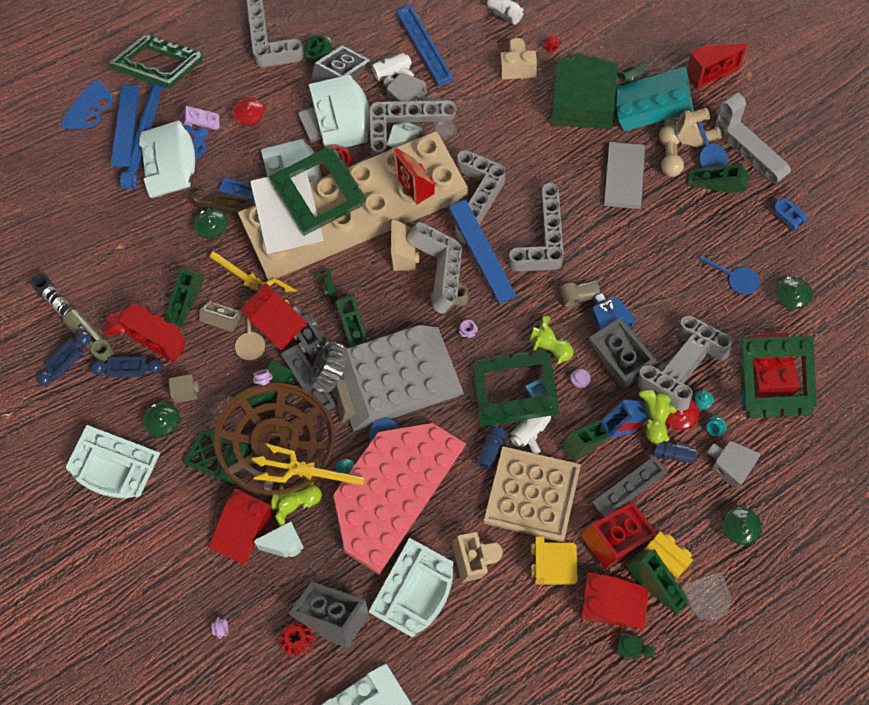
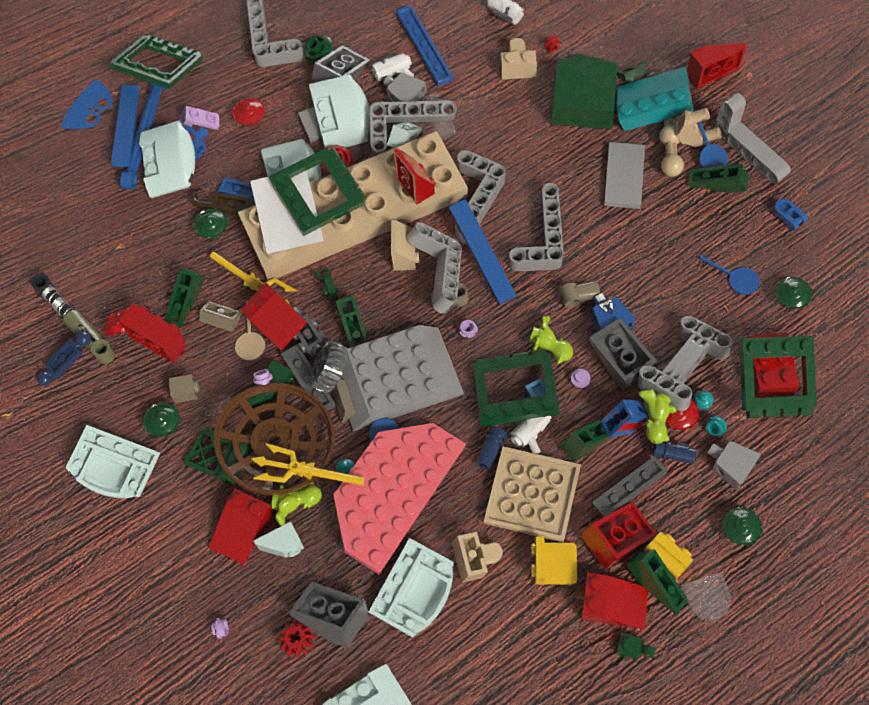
(126, 366): dark blue plate -> none

